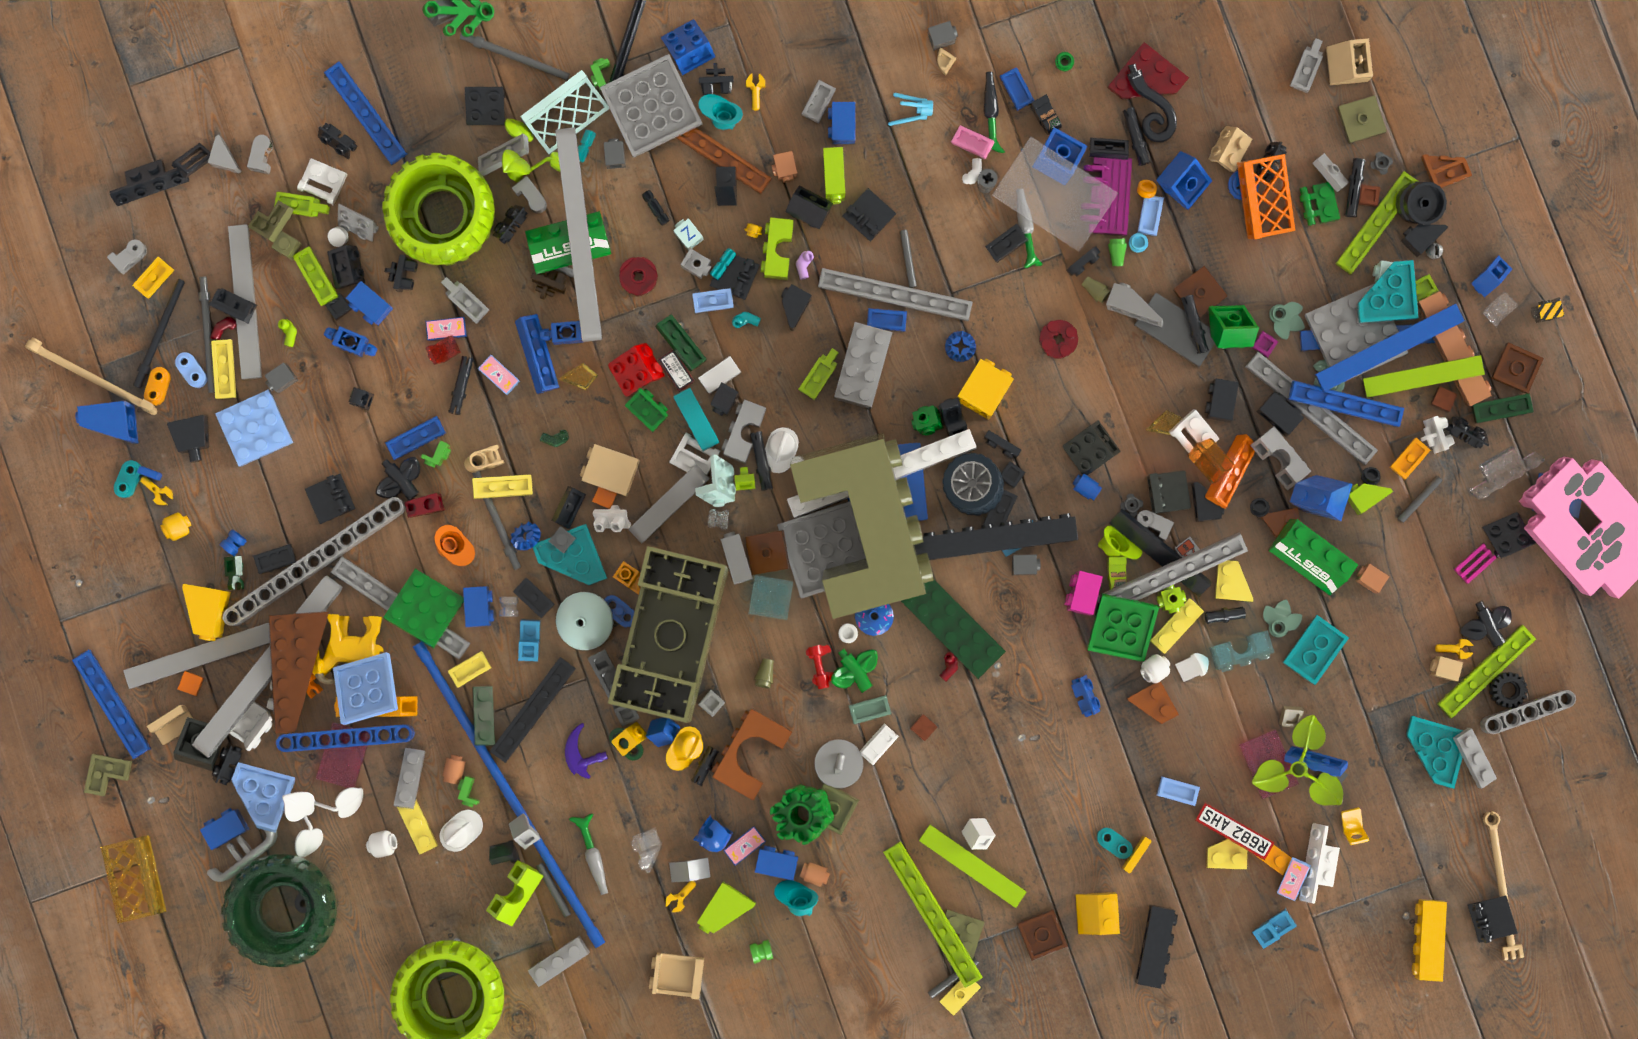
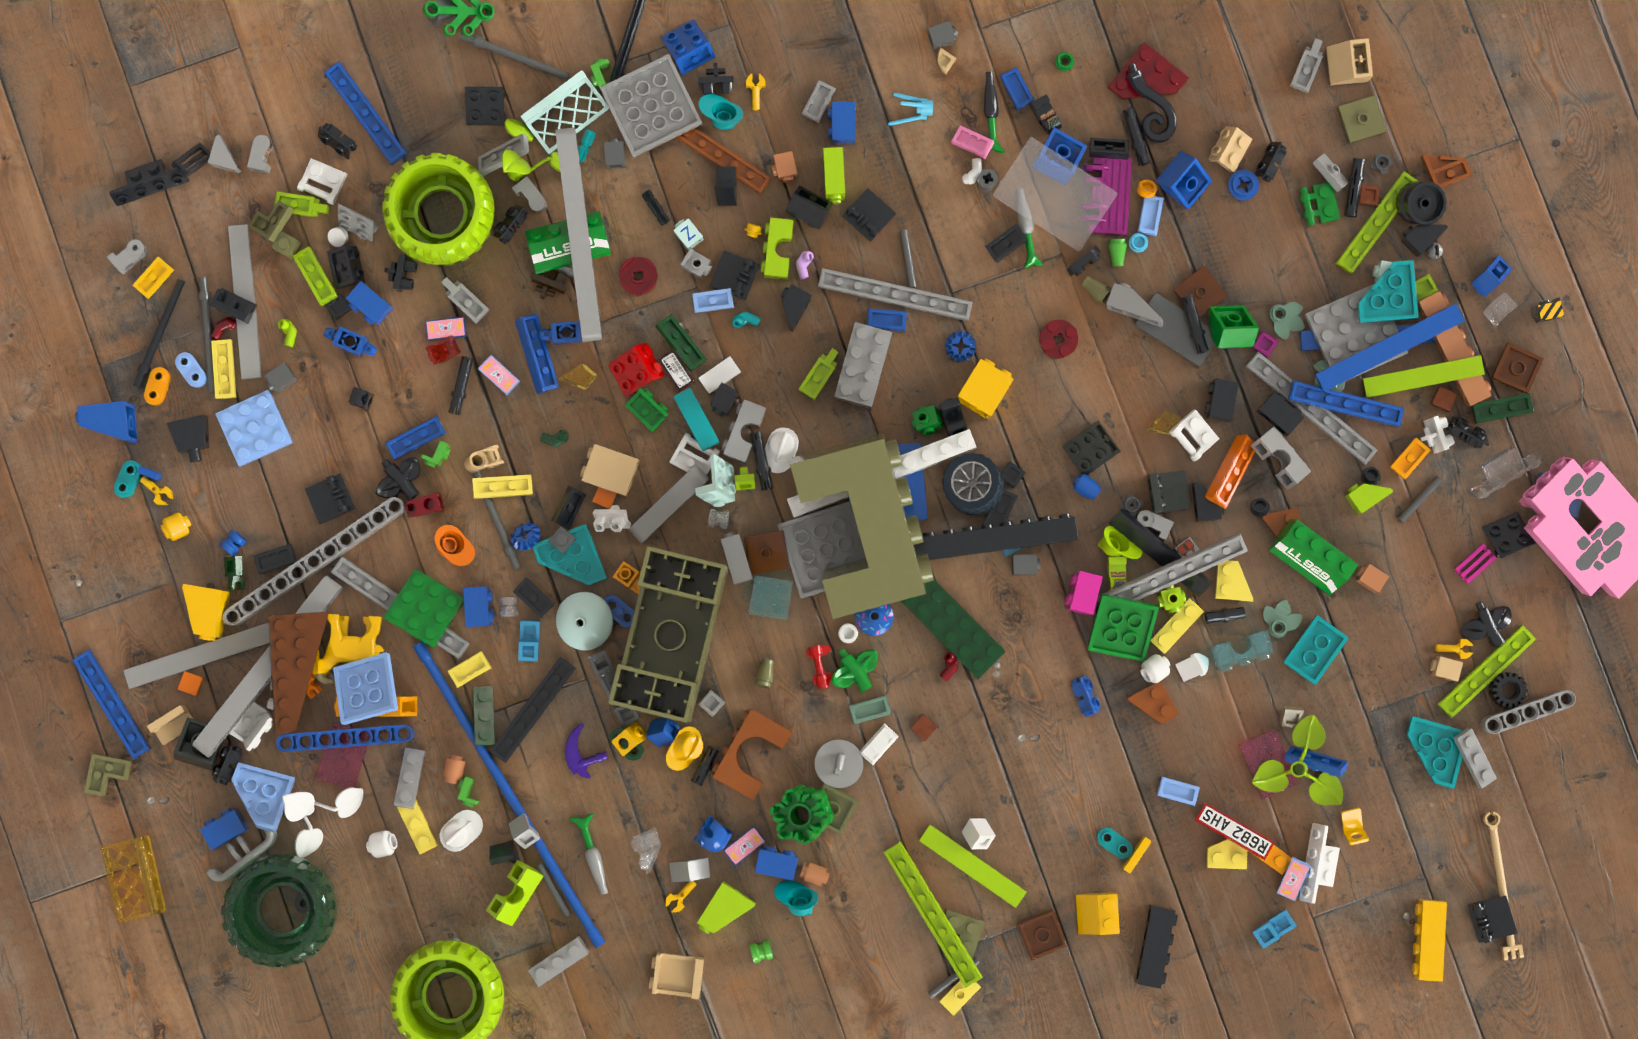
(35, 346): tan hinge -> none
(725, 260): teal piece -> none
(996, 441): black plate -> none
(1210, 460): clear orange panel -> none
(1251, 202): orange fence -> none
(1322, 496): blue slope -> none

